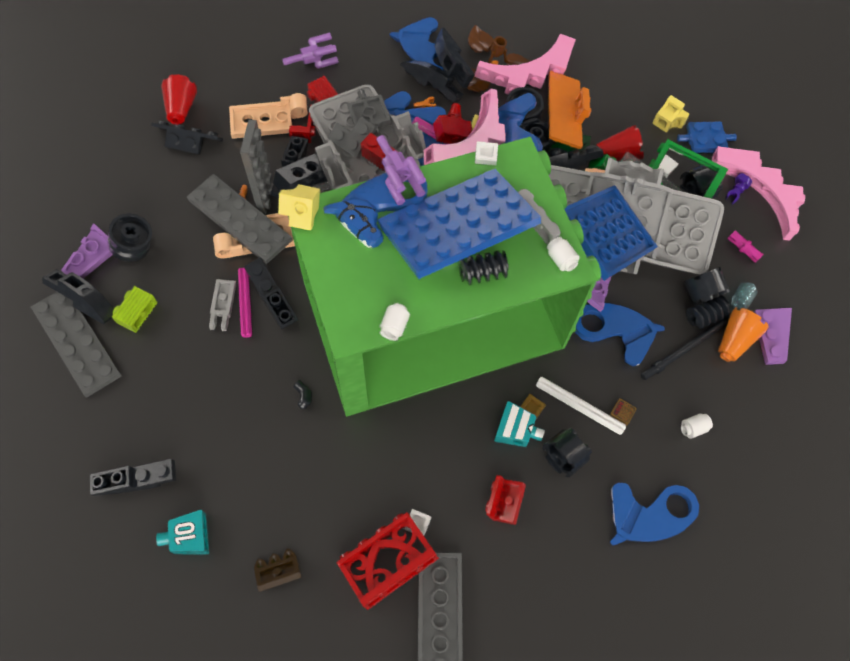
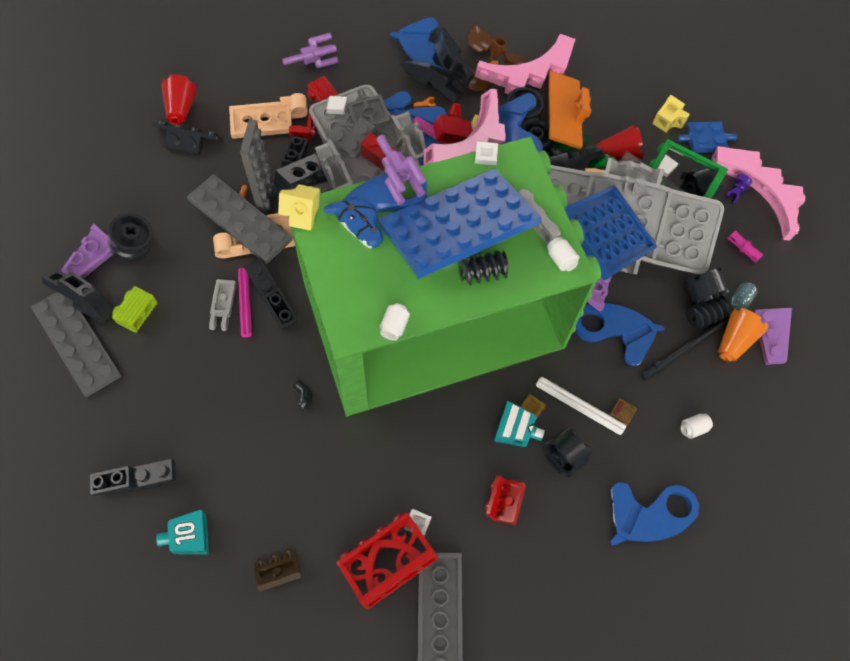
(337, 105): none -> white tile

